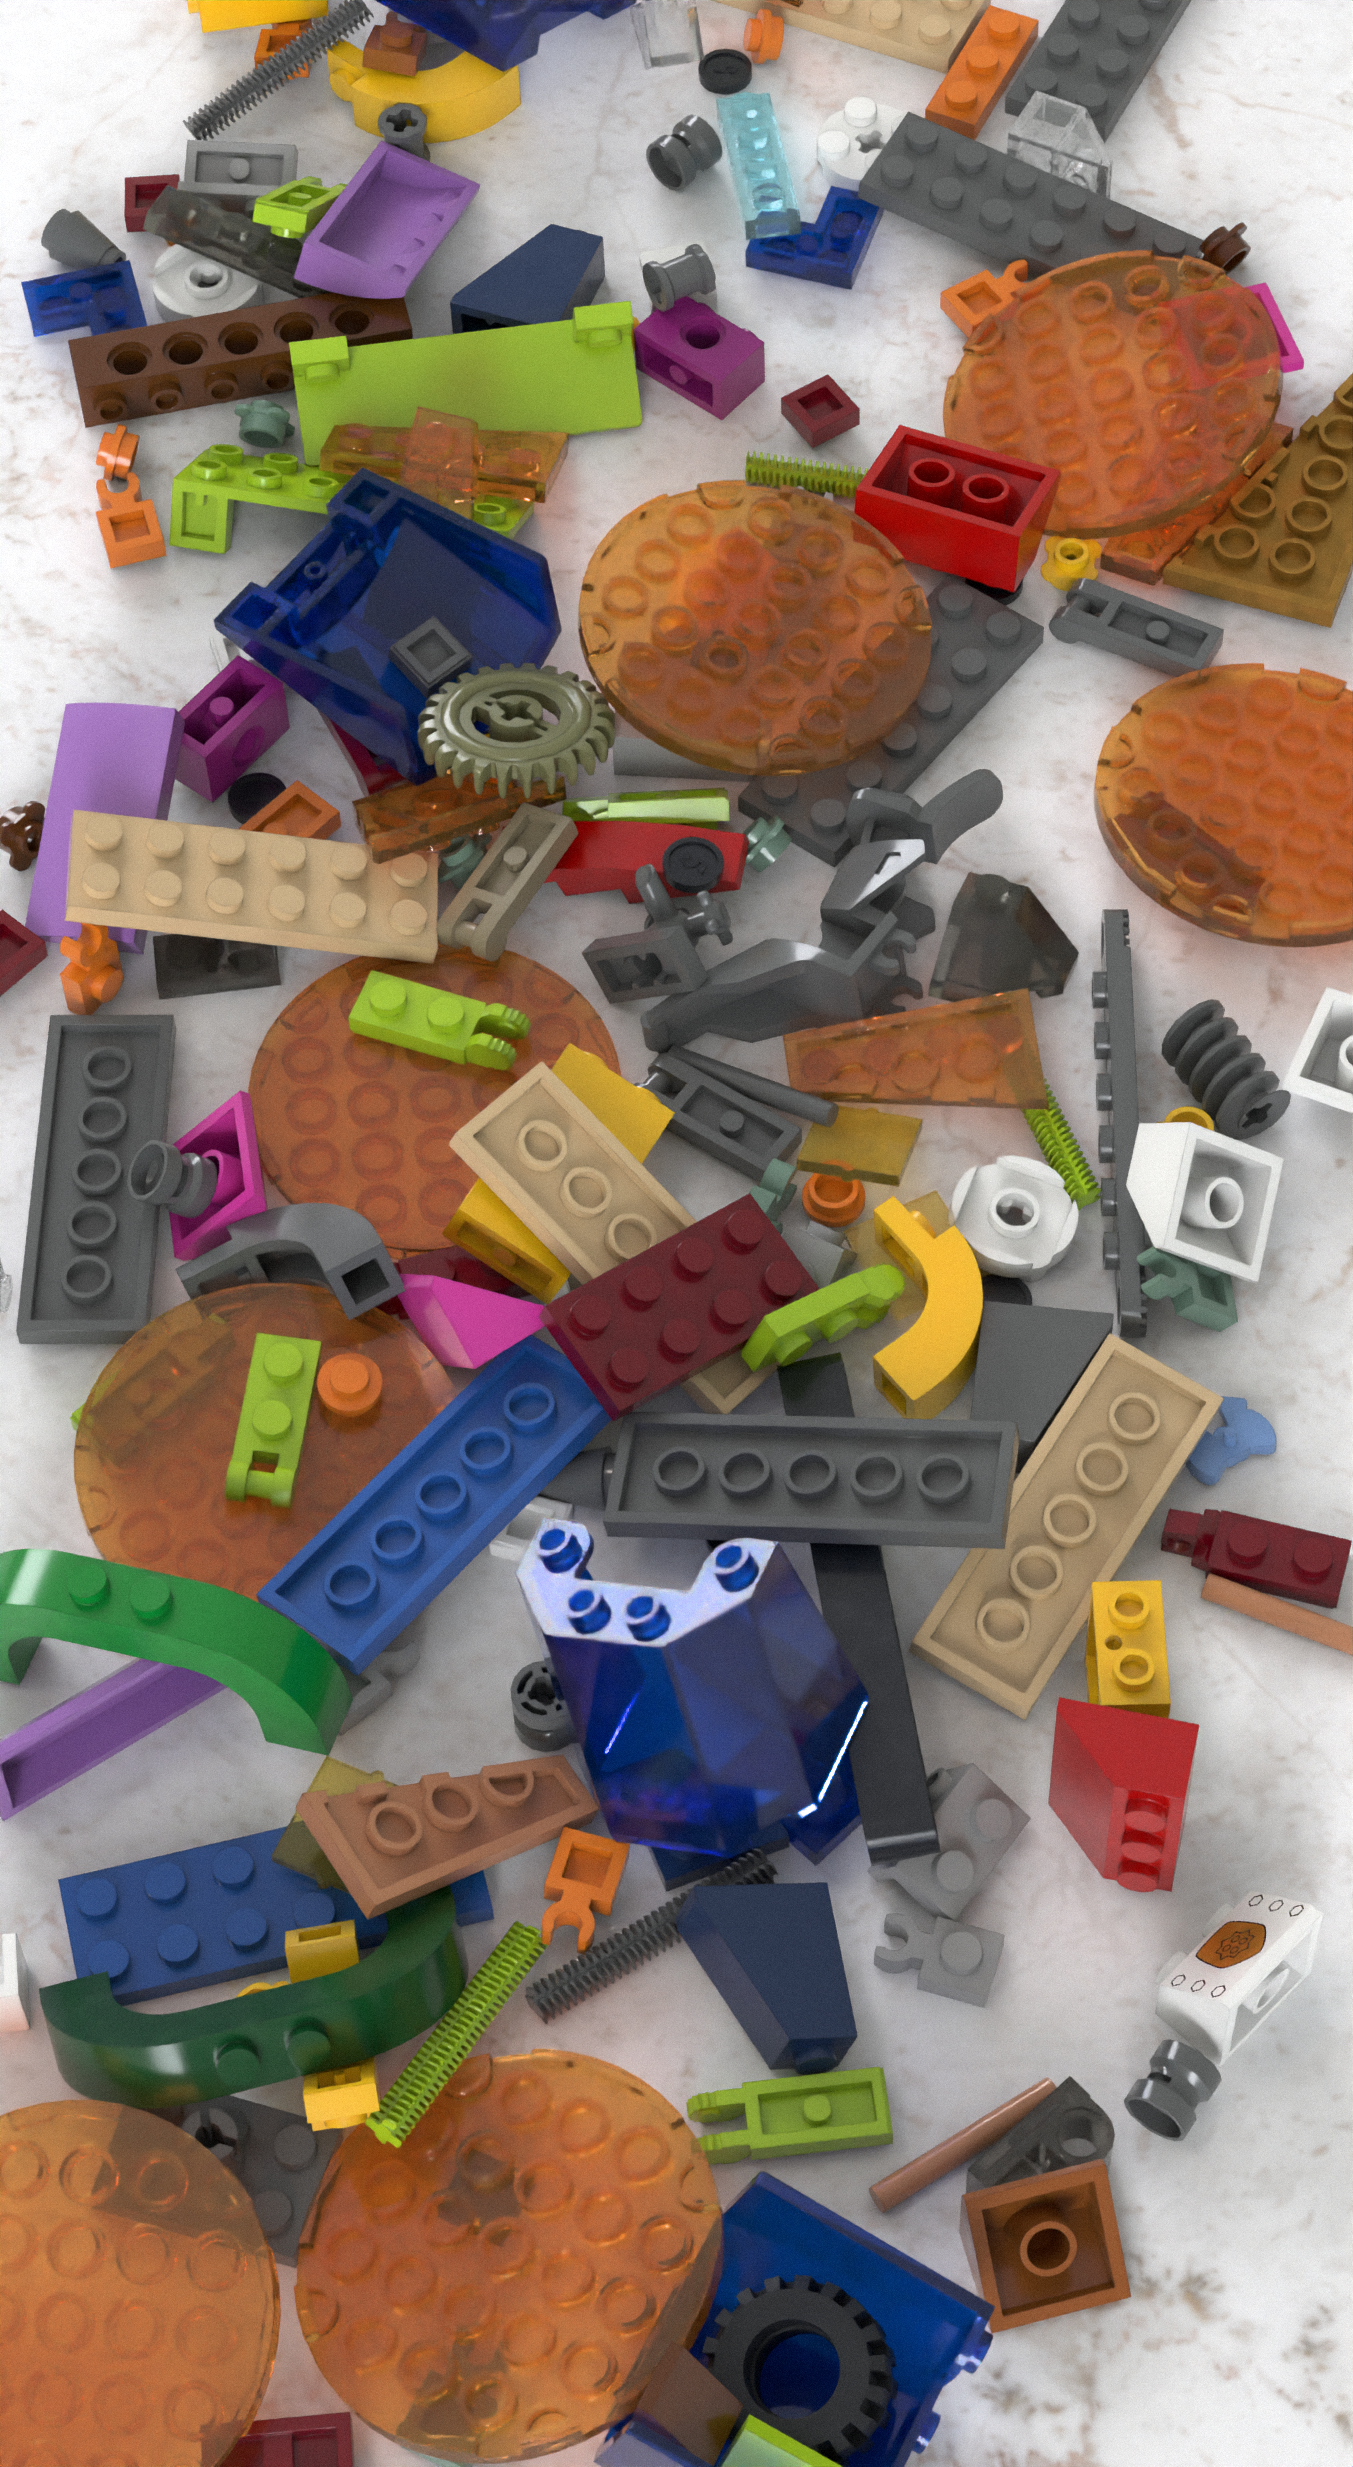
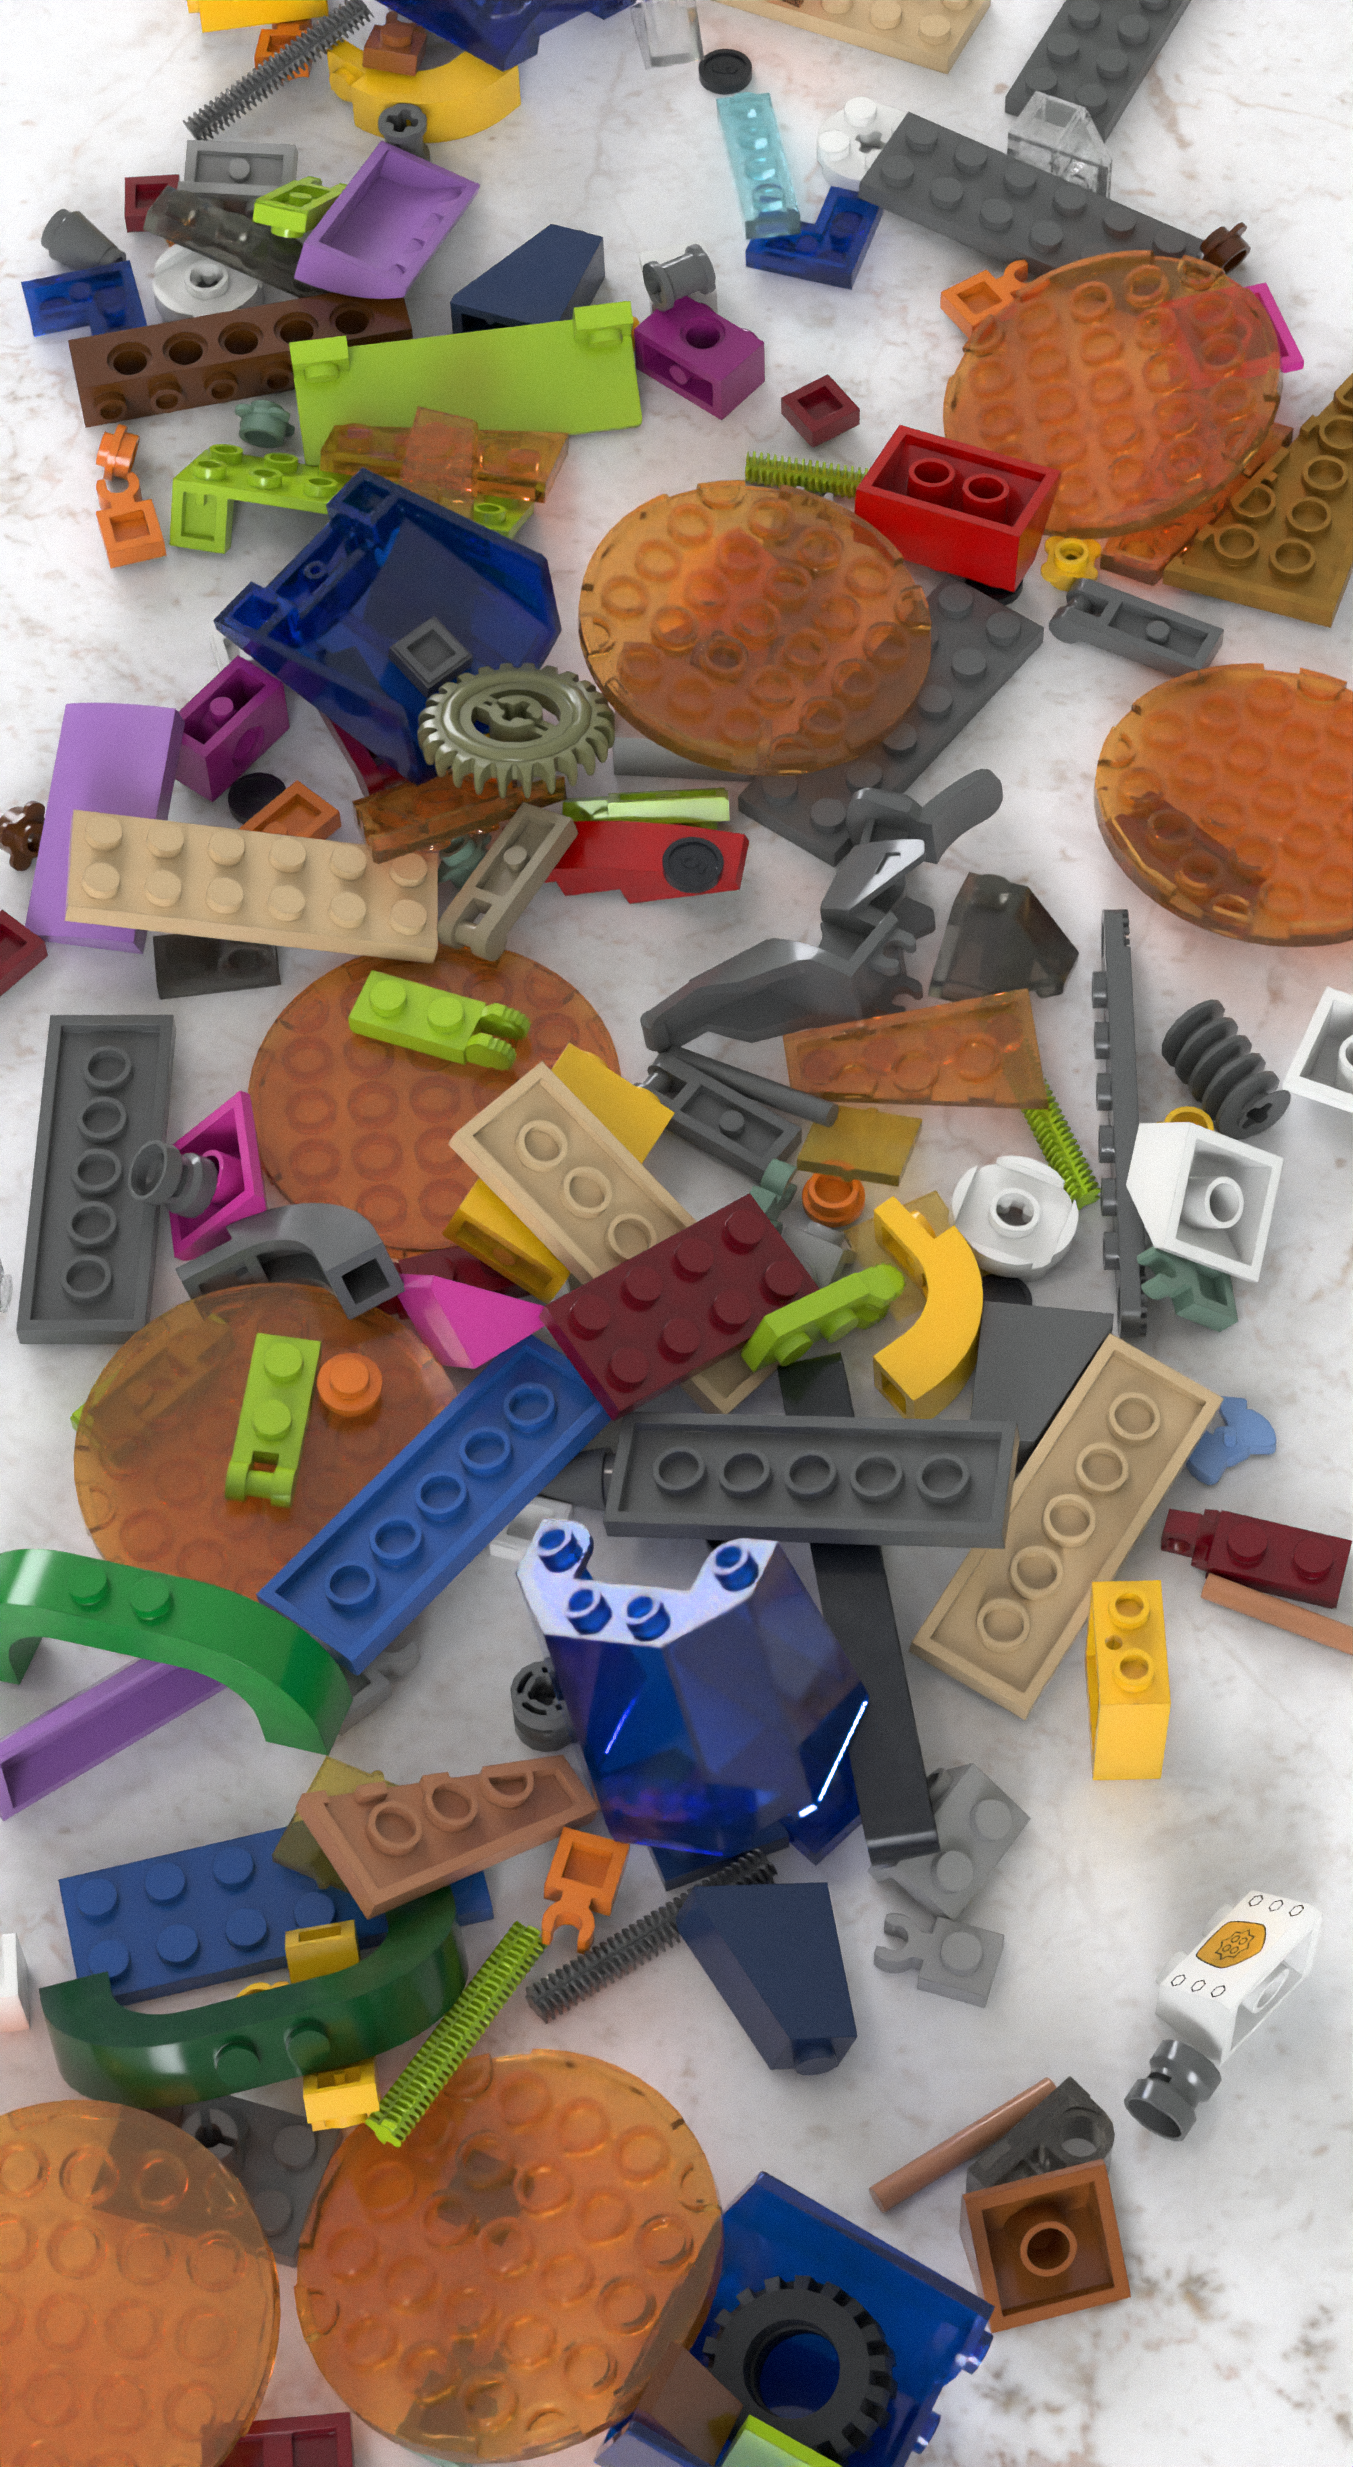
(94, 969): orange plate -> none
(664, 954): dark grey piece -> none
(687, 150): dark grey wheel -> none
(764, 36): orange plate -> none
(766, 842): sand green plate -> none
(796, 2115): lime hinge -> none
(982, 71): orange plate -> none
(1123, 1789): red slope -> none

